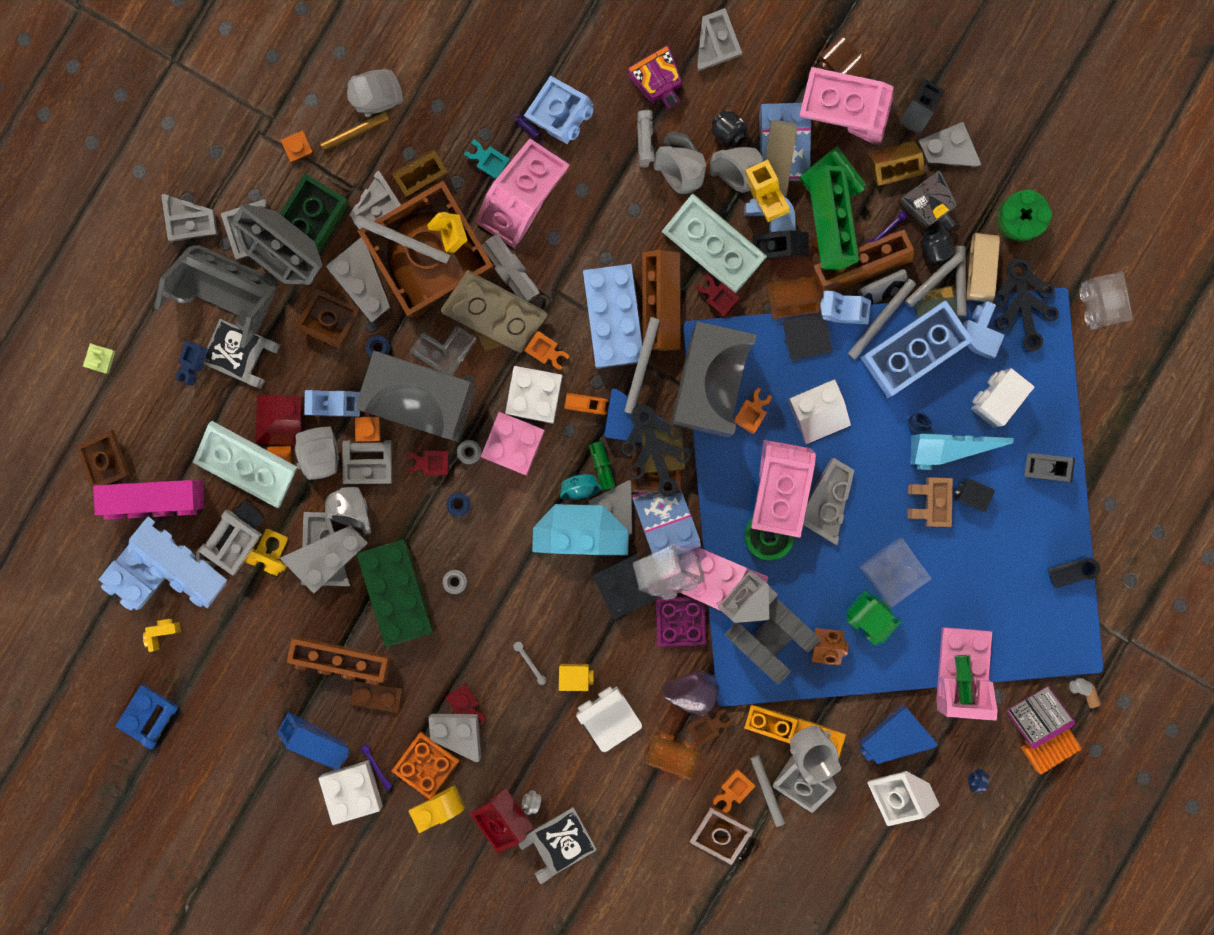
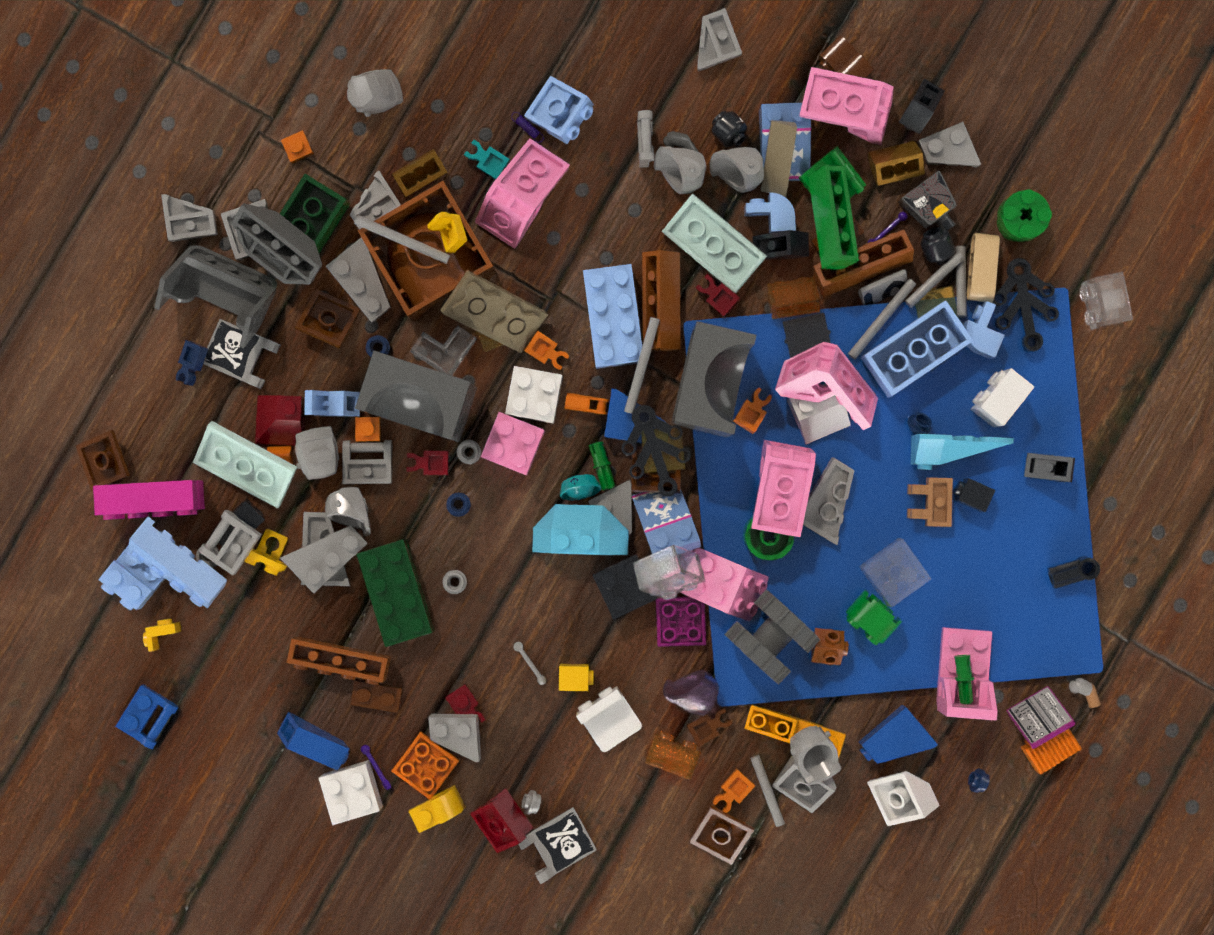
(99, 358): yellowish green tile -> none
(354, 131): pearl gold bar -> none
(510, 268): light grey piece -> none
(657, 77): torso -> none
(748, 600): light grey slope -> none
(766, 191): yellow brick -> none
(827, 363): none -> bright pink bracket
(845, 308): light blue brick -> none

